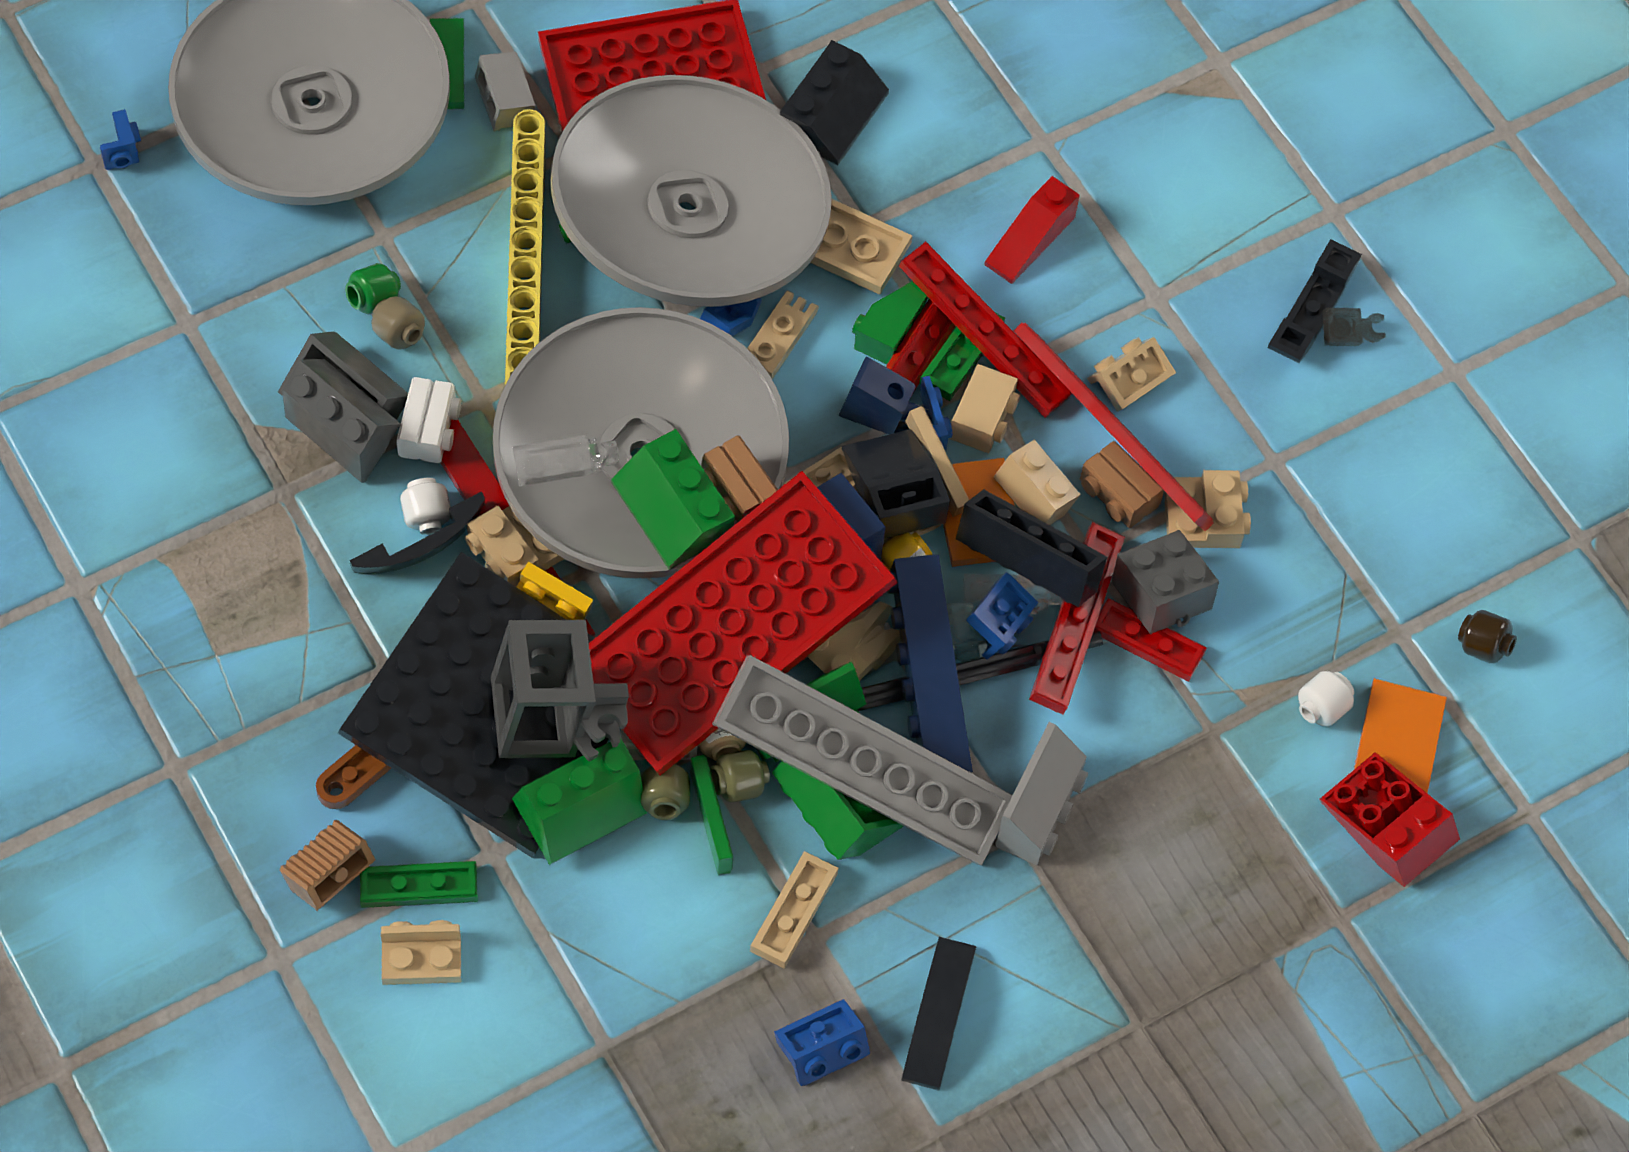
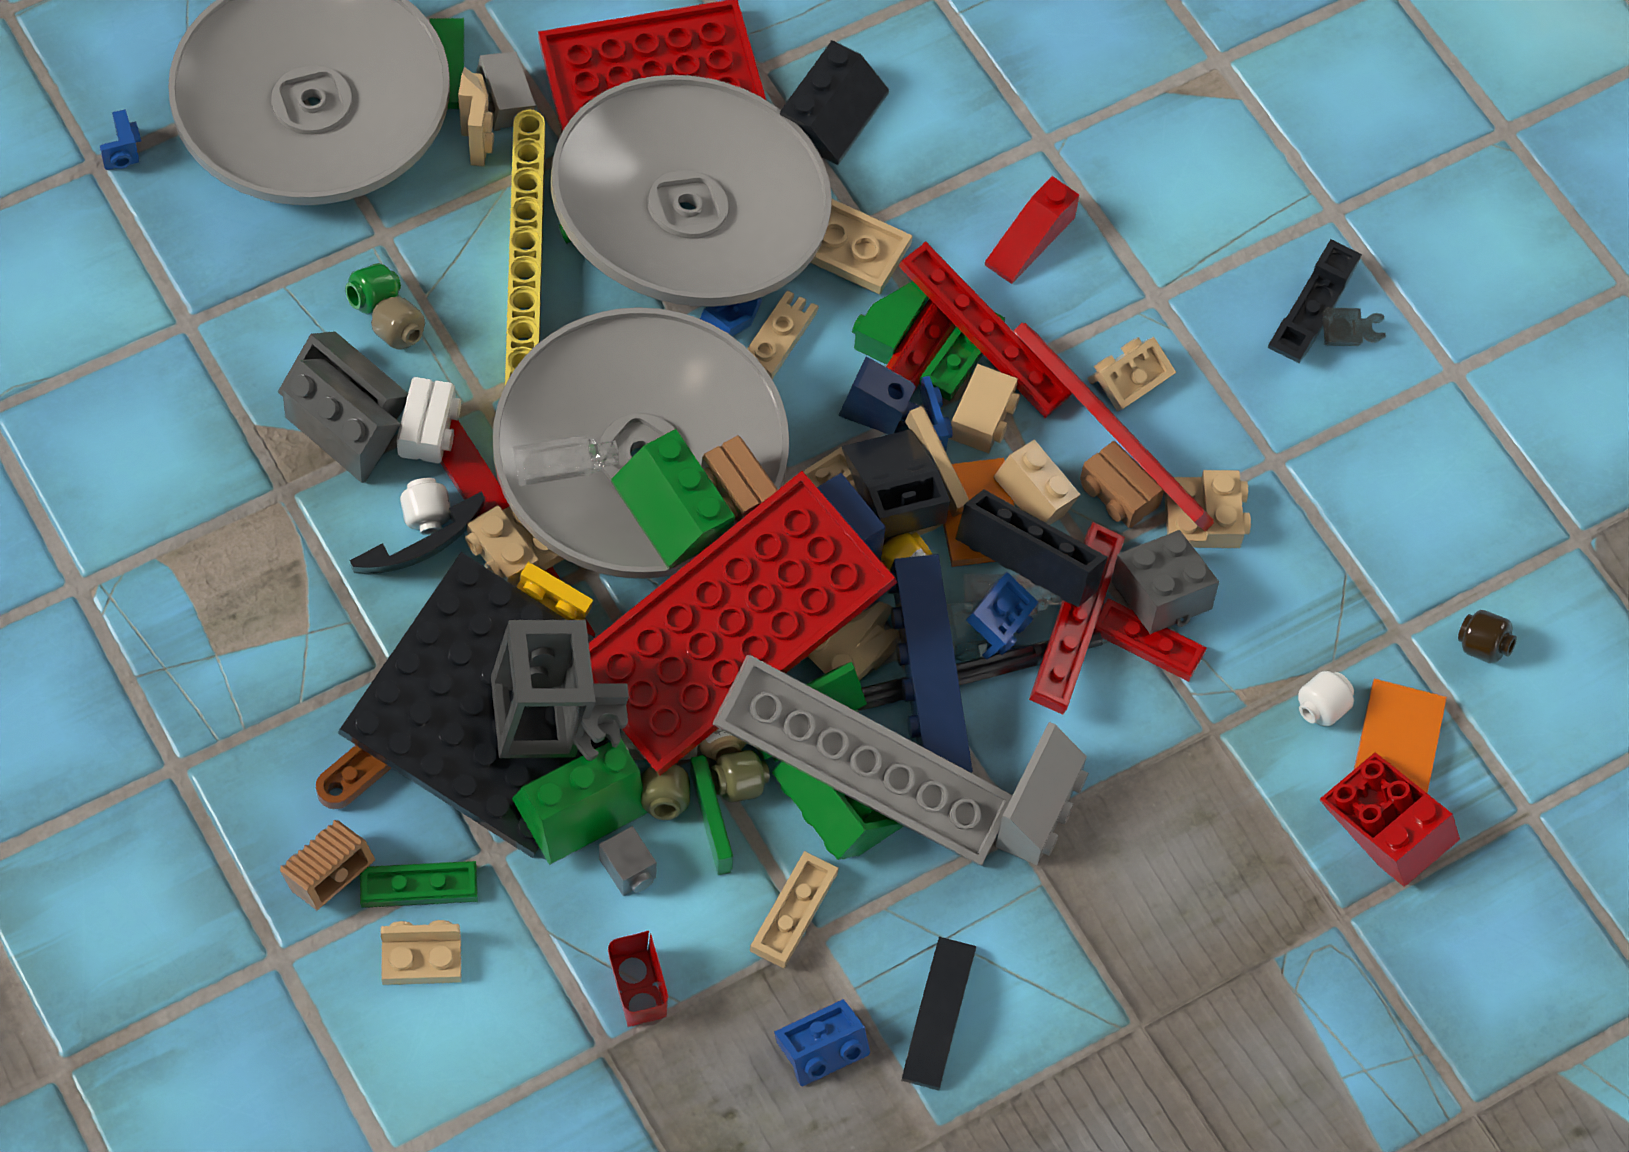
(474, 116): none -> tan plate
(628, 861): none -> flat silver brick
(636, 947): none -> red piece

